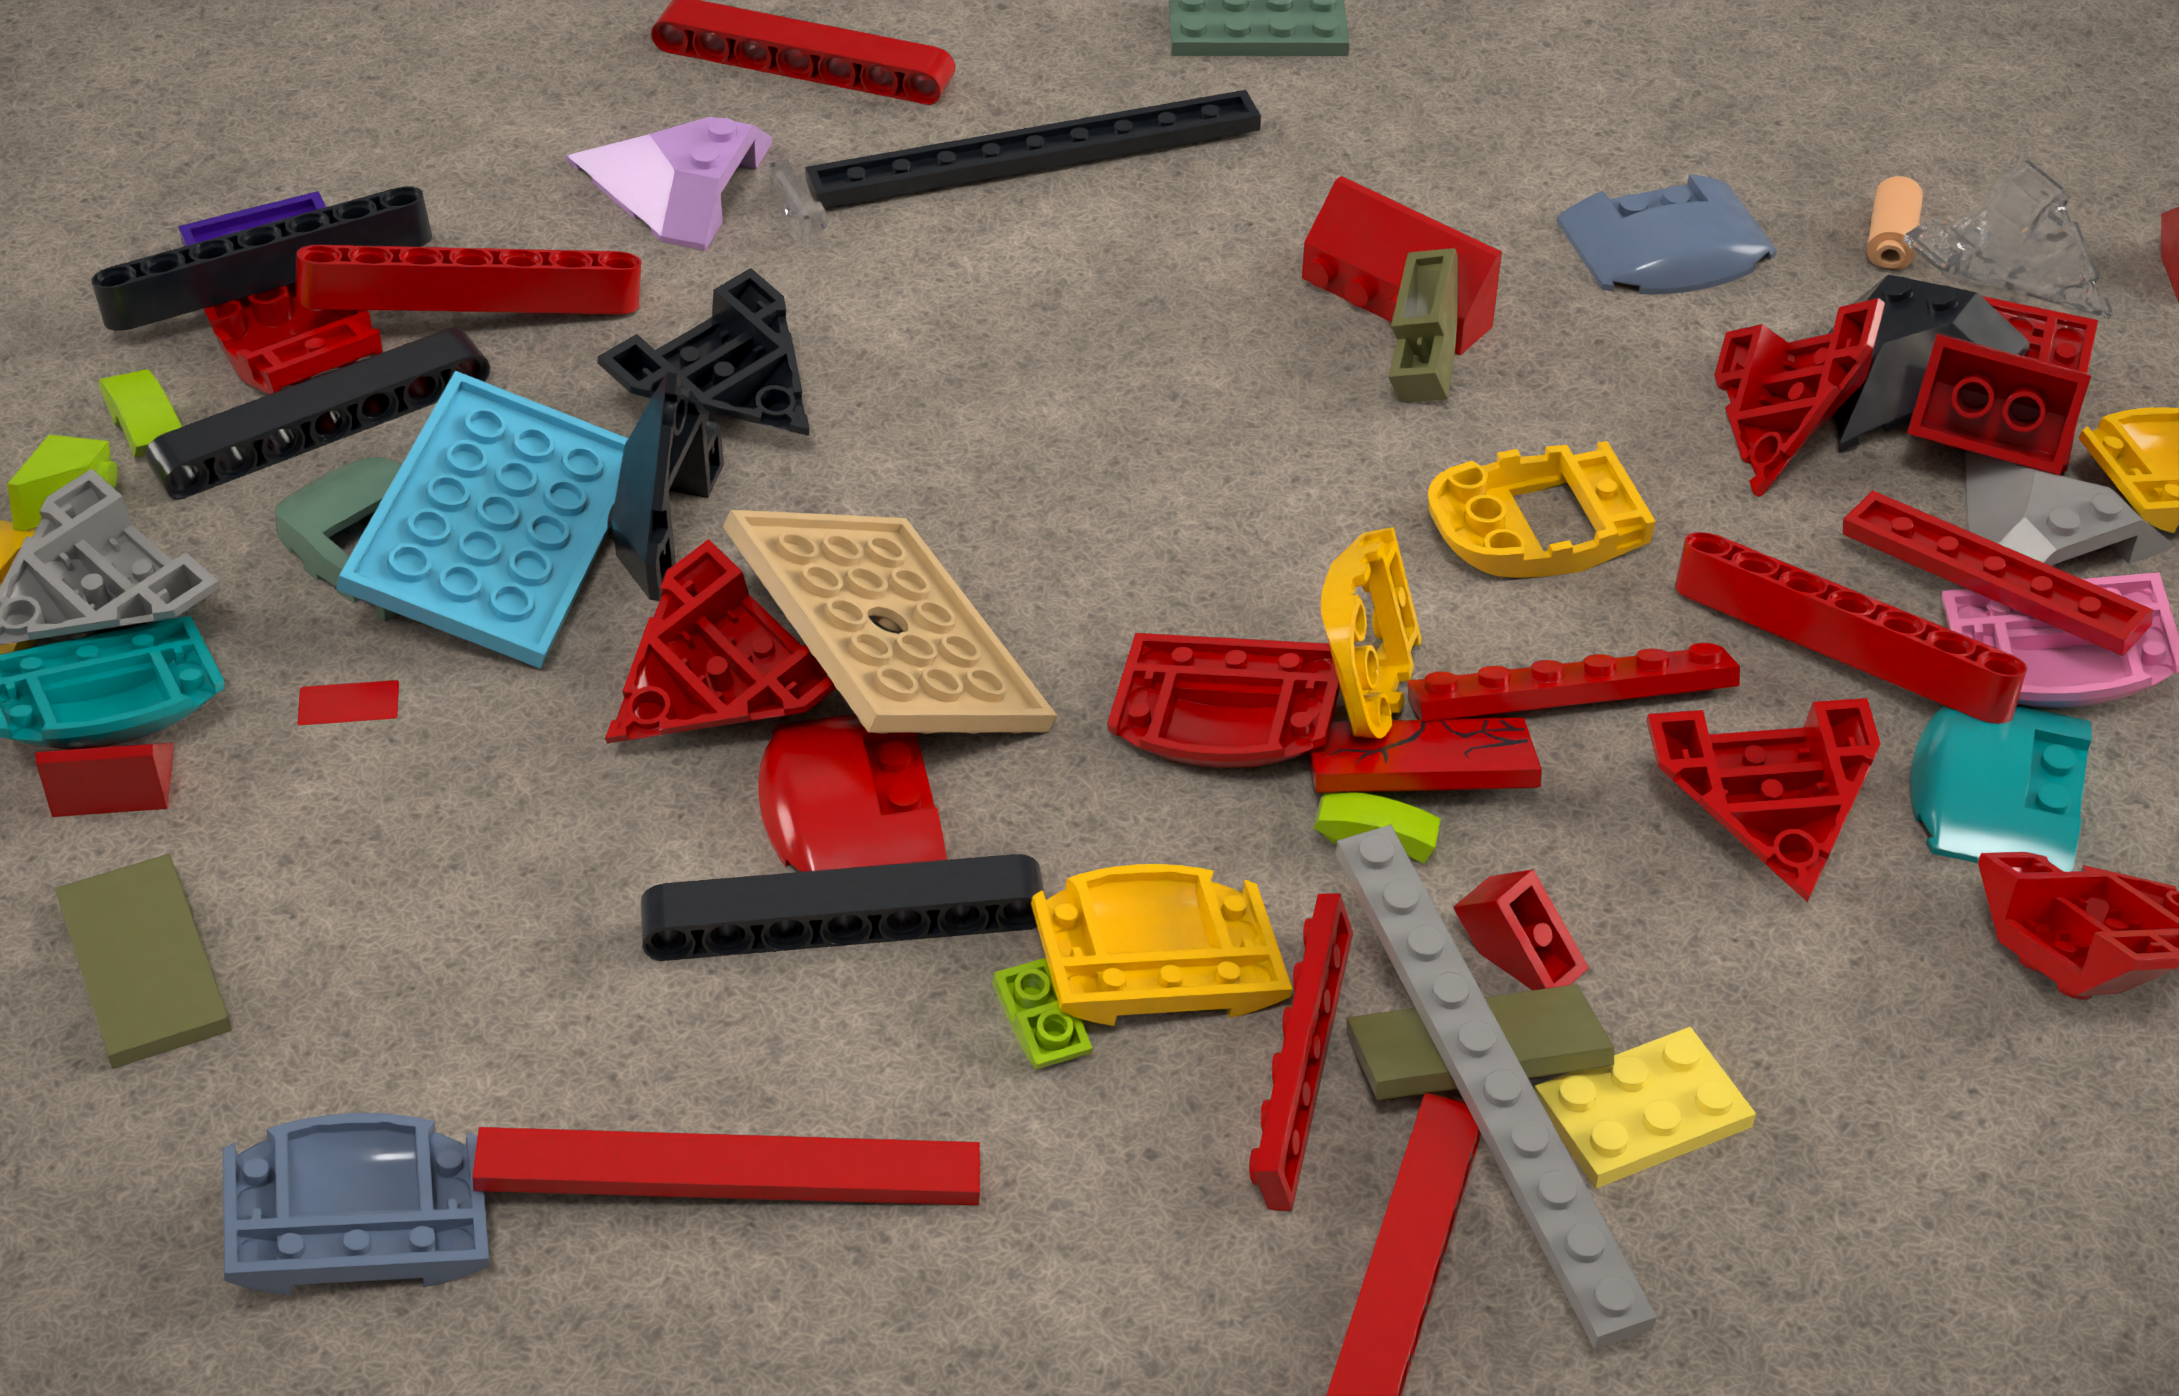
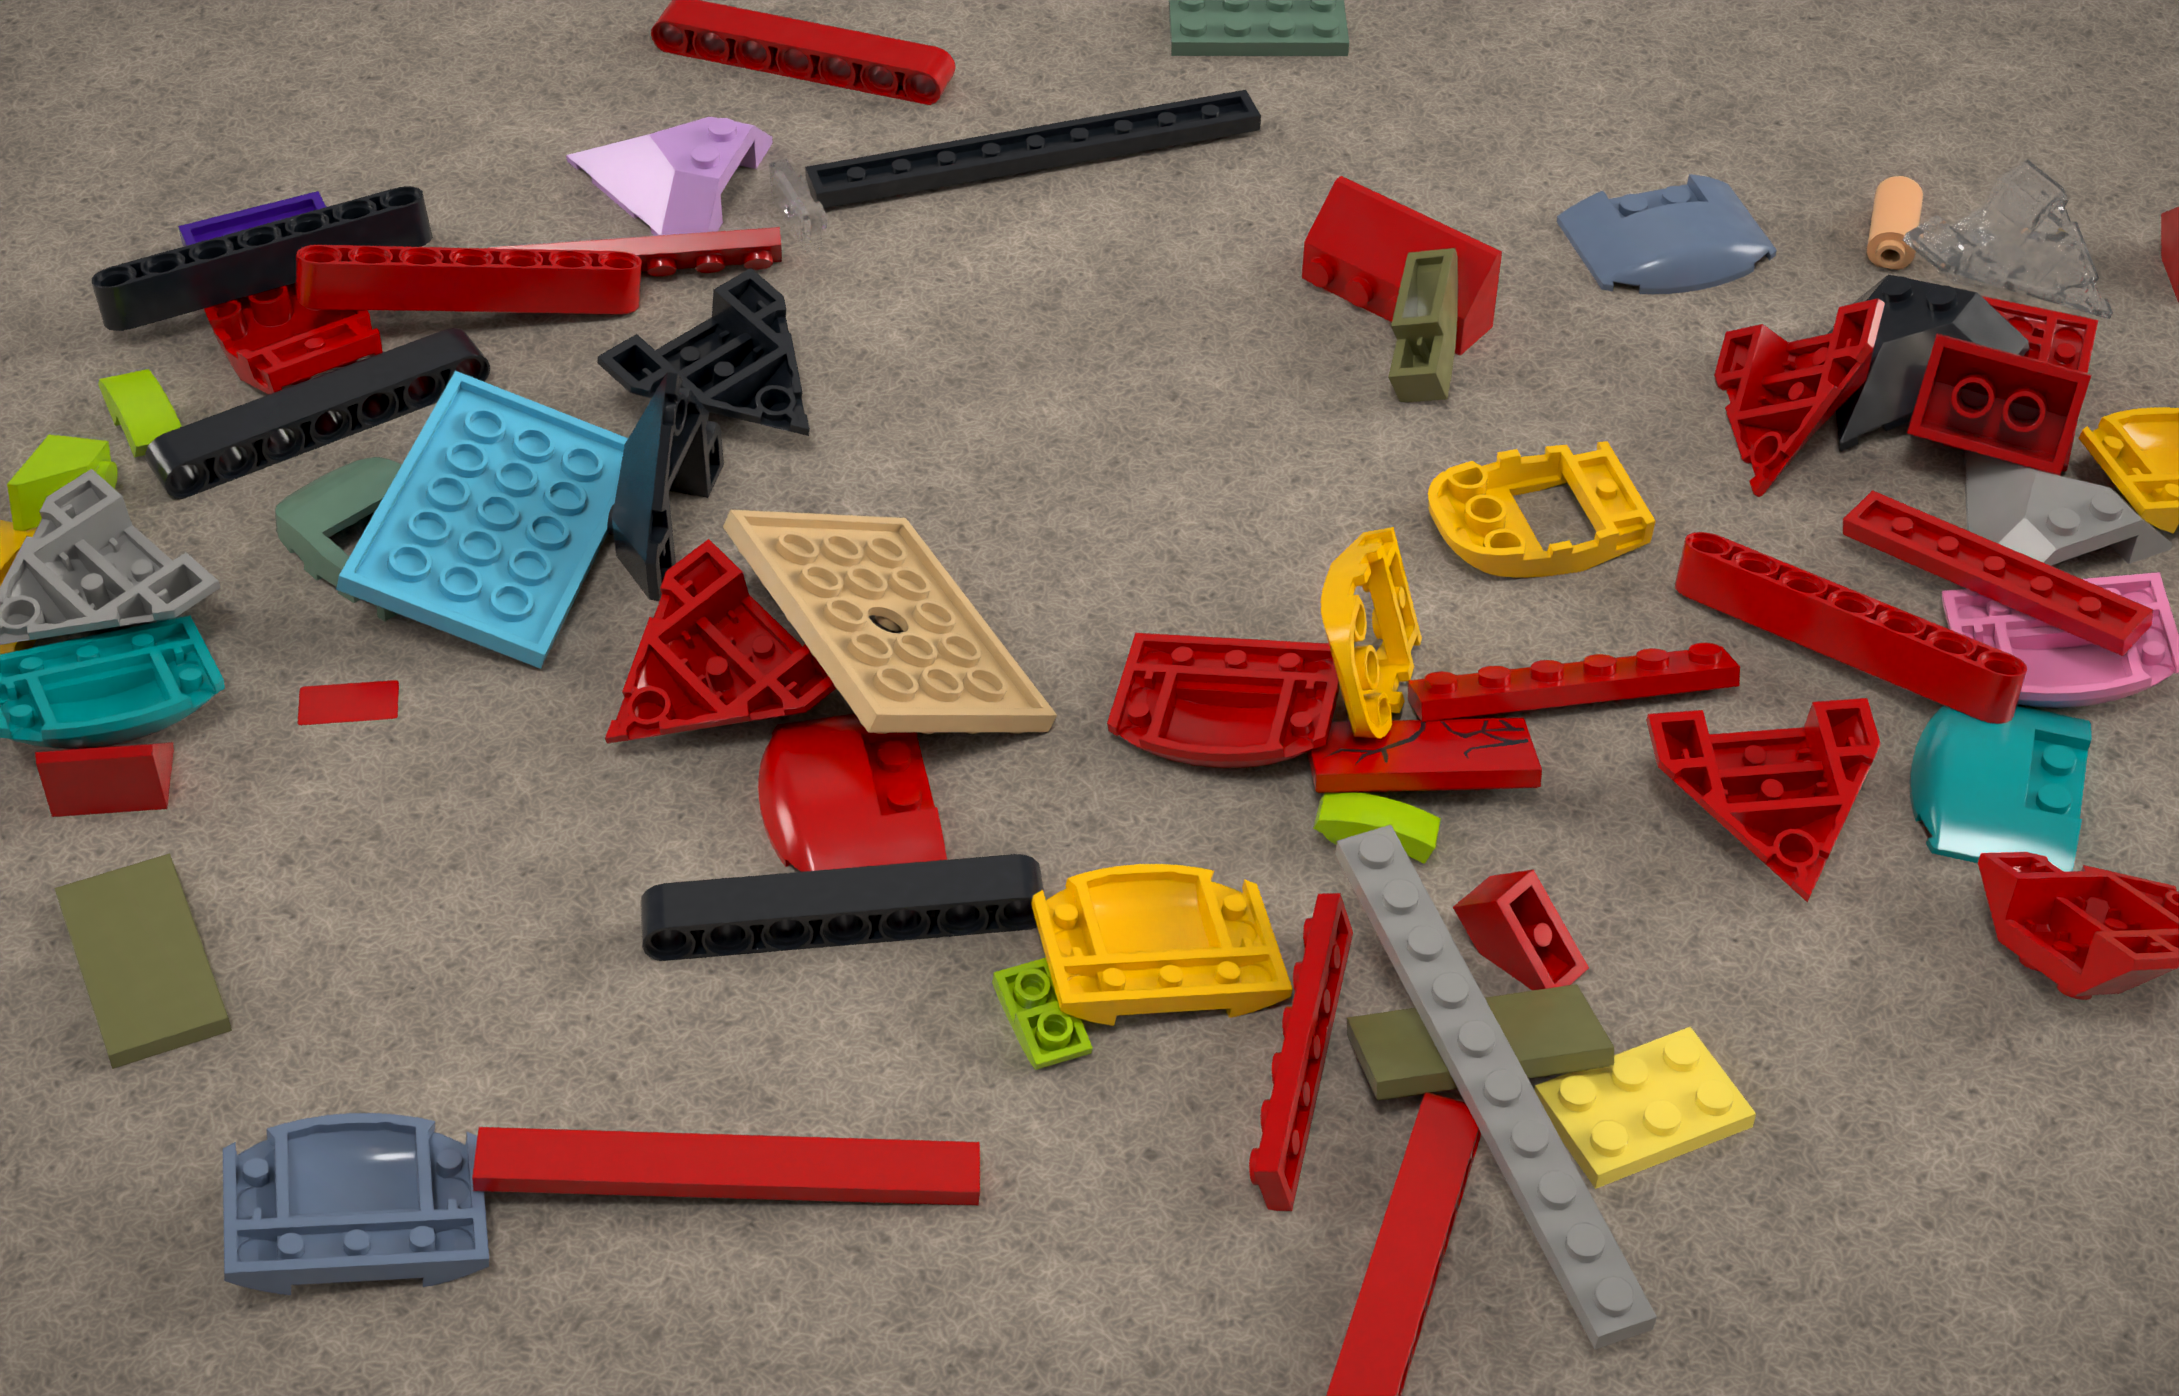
(704, 251): none -> plate

